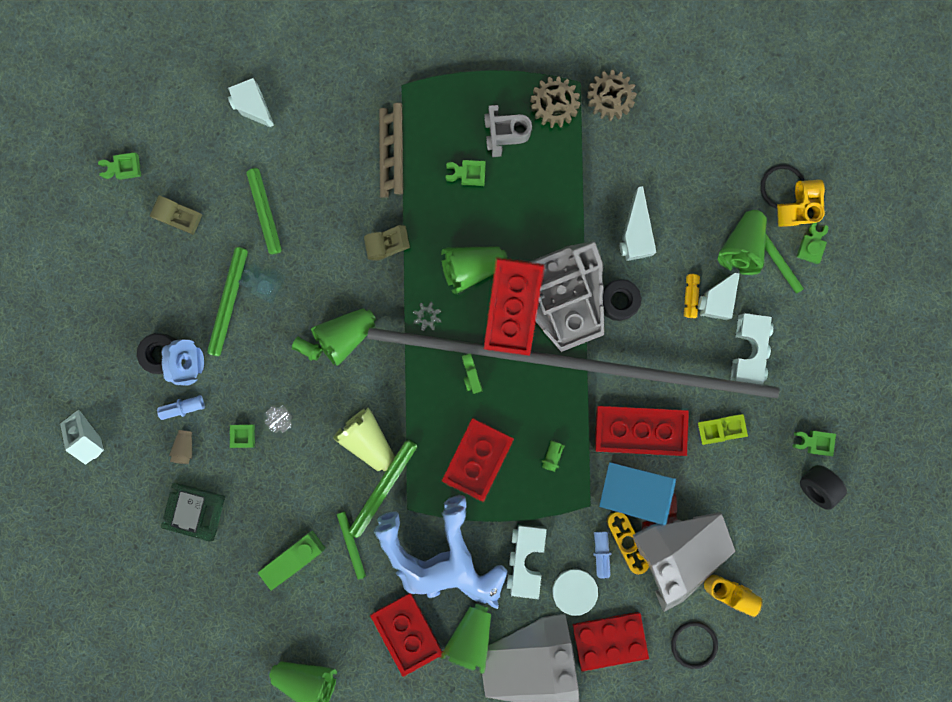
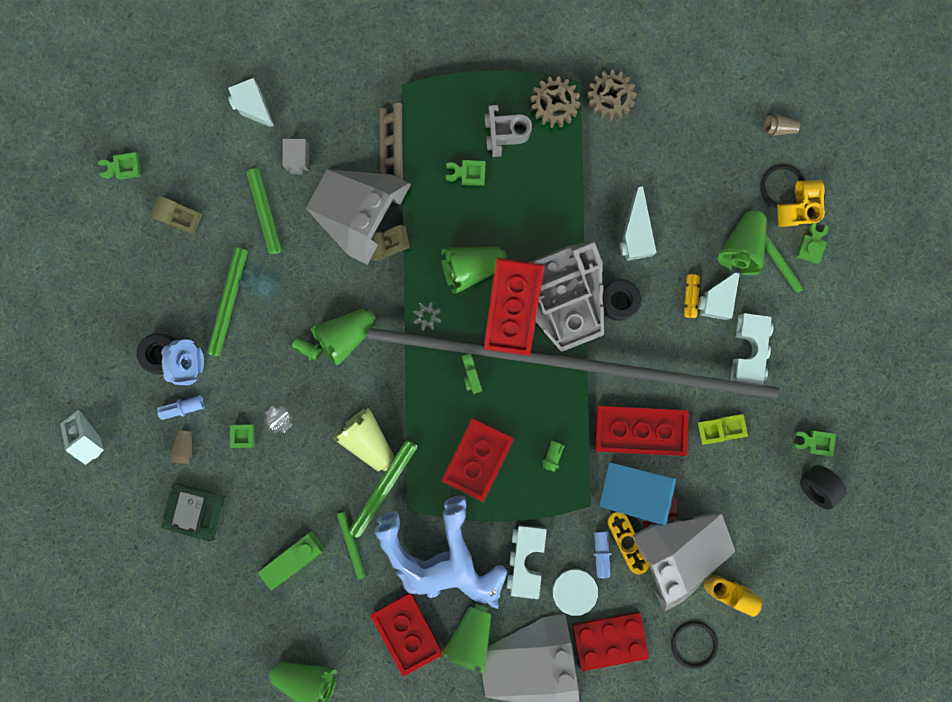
(295, 155): none -> light grey brick
(352, 207): none -> light grey wedge
(780, 125): none -> dark tan cone

